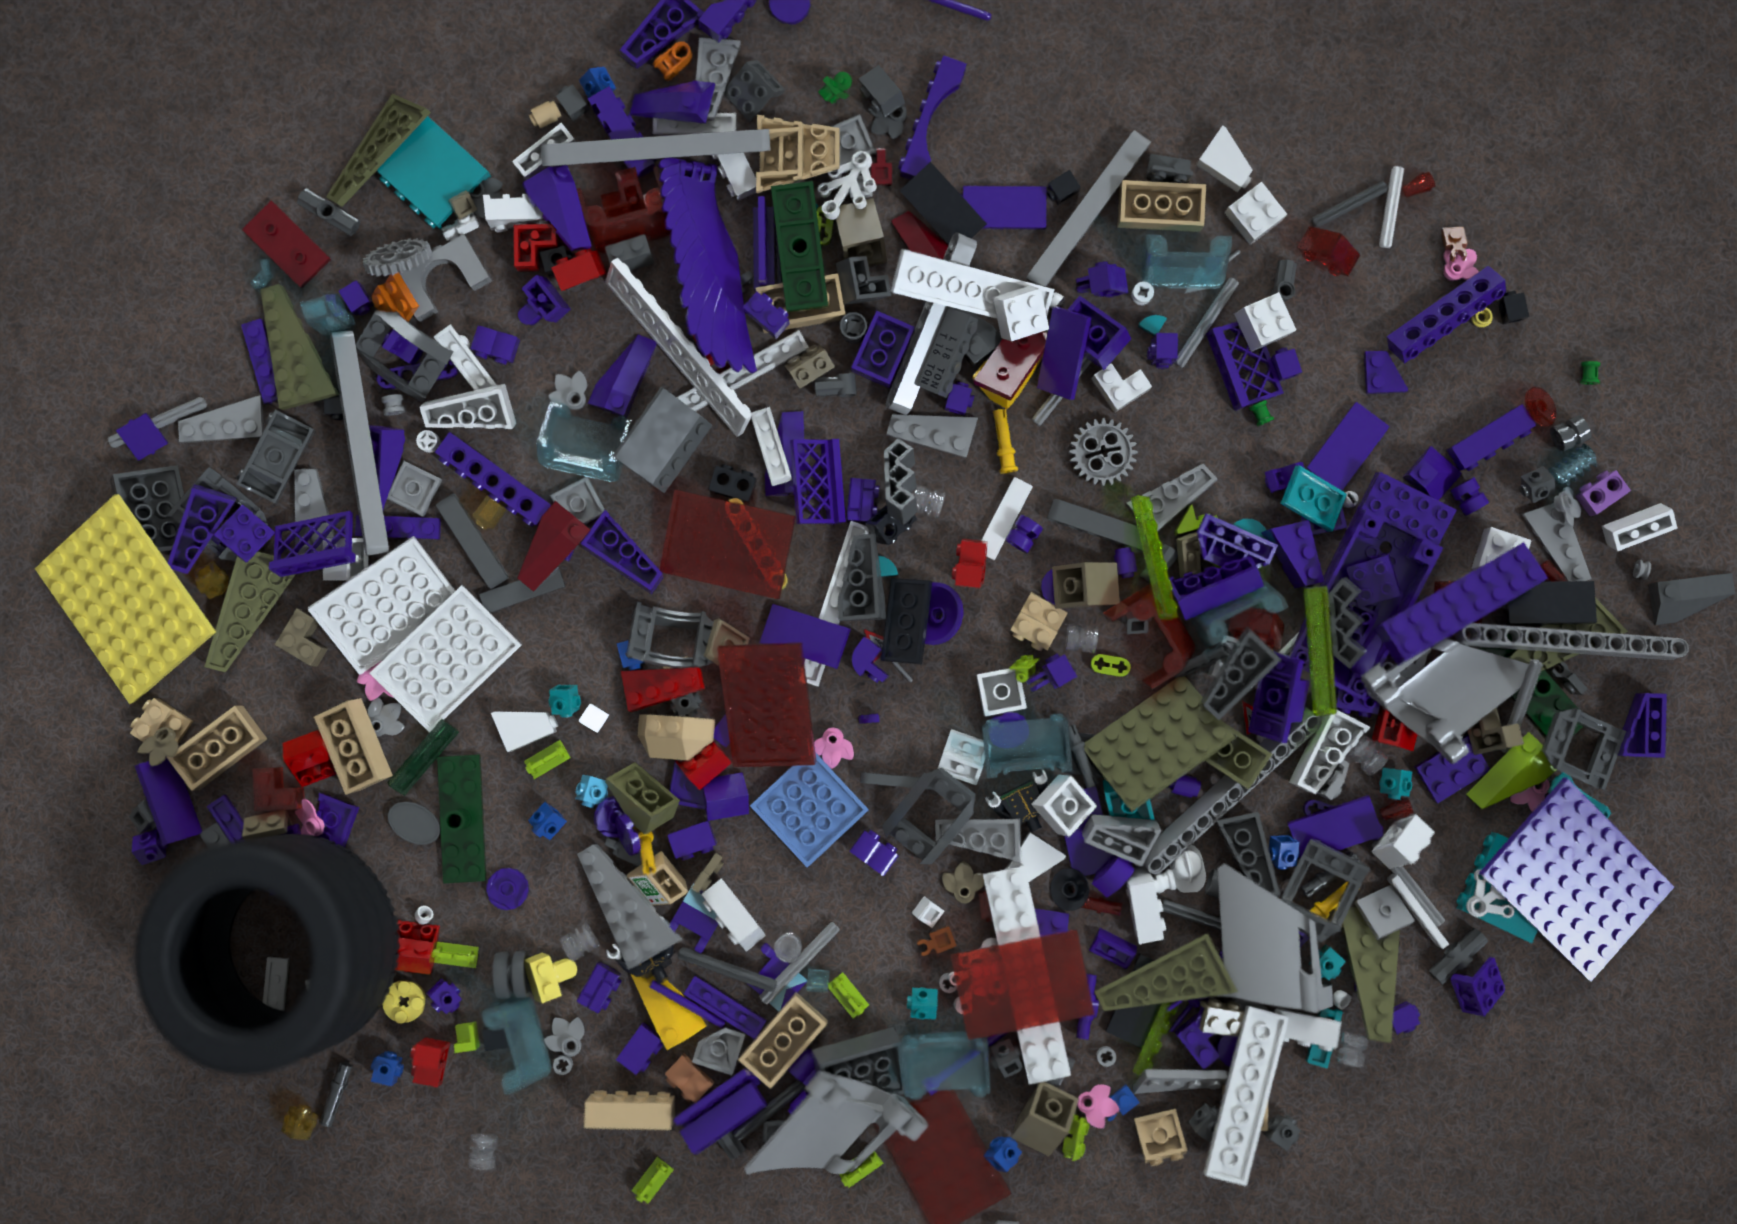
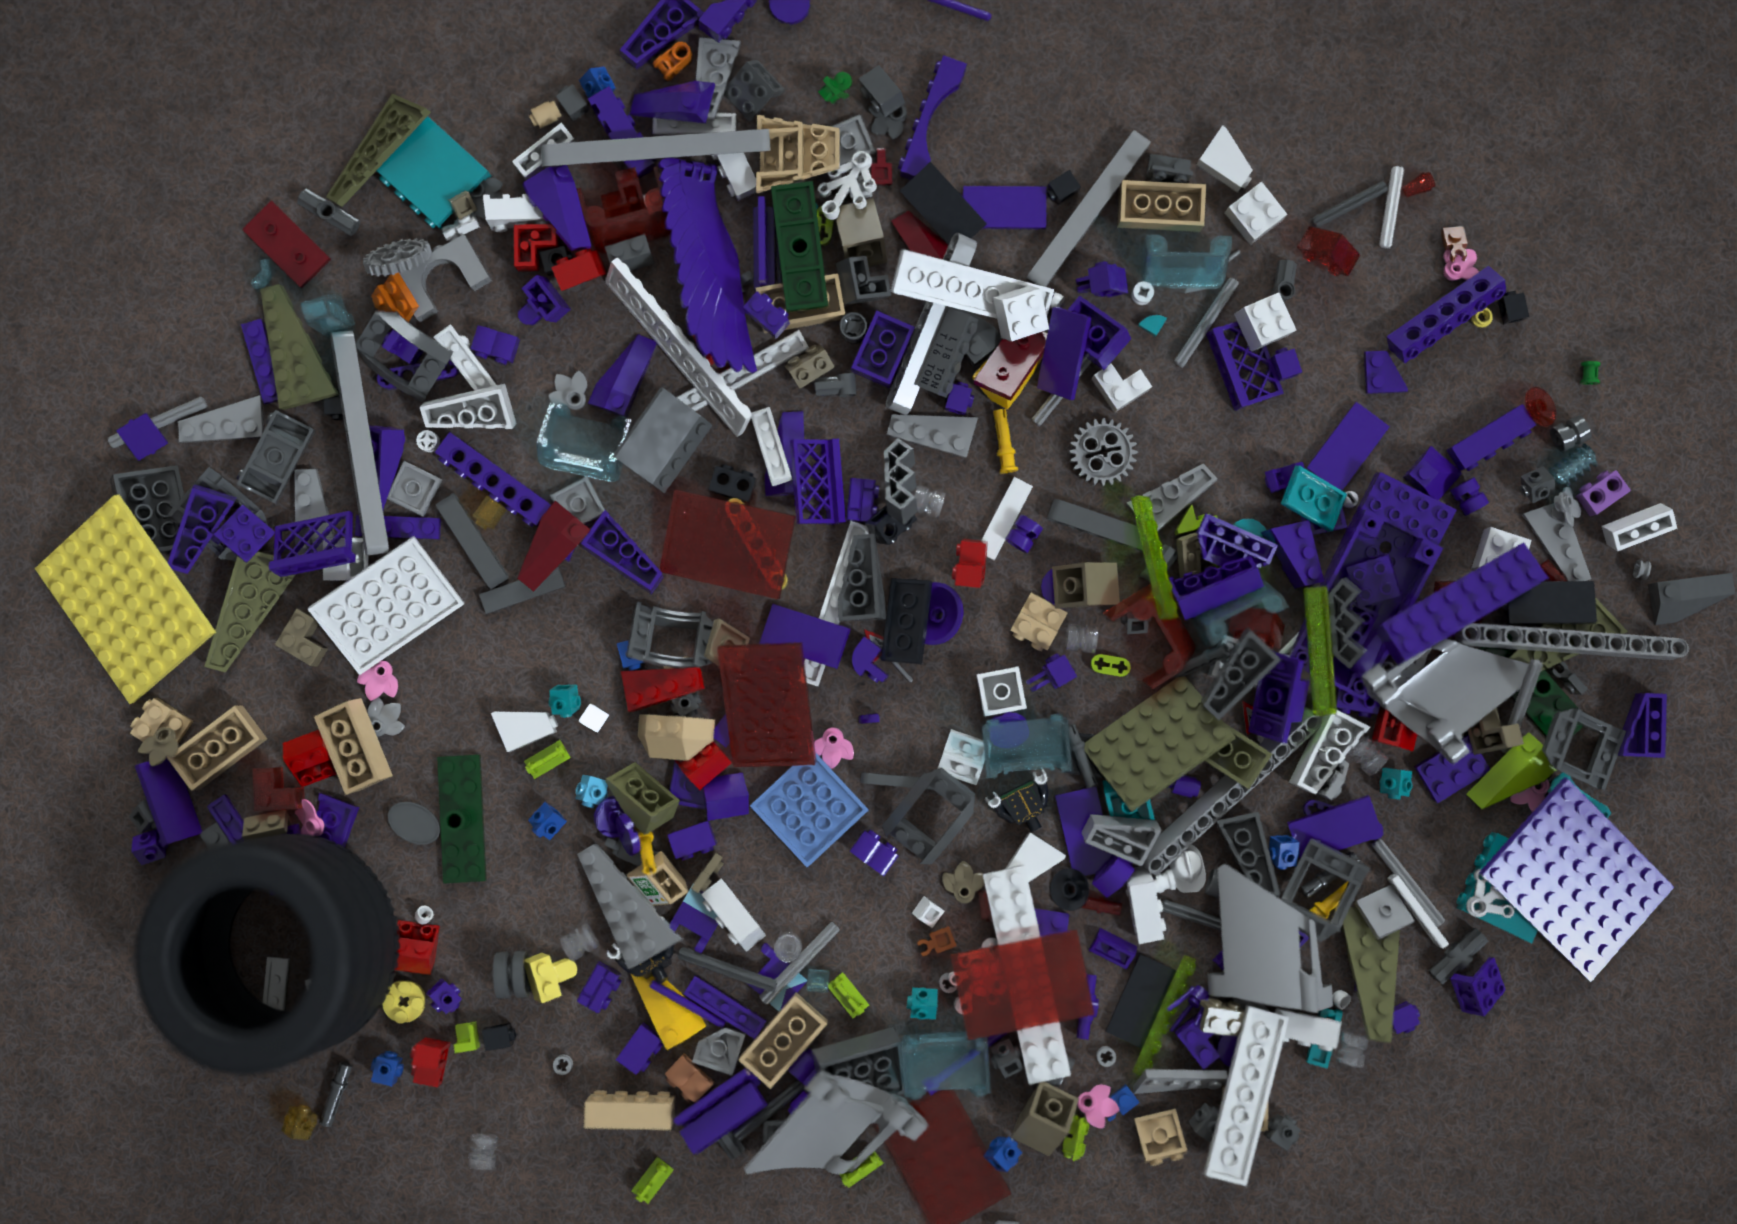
(211, 580): clear yellow brick -> none
(356, 298): dark purple brick -> none
(393, 404): light grey wheel -> none
(422, 757): clear green plate -> none
(445, 658): white plate -> none
(455, 954): lime hinge -> none
(514, 890): dark purple tile -> none
(525, 1041): clear light blue windscreen -> none
(563, 1033): light grey plate -> none
(887, 567): teal tile -> none
(988, 836): light grey wing -> none
(1024, 667): lime hinge -> none
(1064, 805): white brick -> none
(1125, 562): dark purple brick -> none
(1163, 350): dark purple brick -> none
(1180, 975): olive wing -> none
(1261, 413): green bush -> none
(1333, 961): teal brick -> none
(1397, 809): clear red cone -> none
(1403, 842): white brick -> none

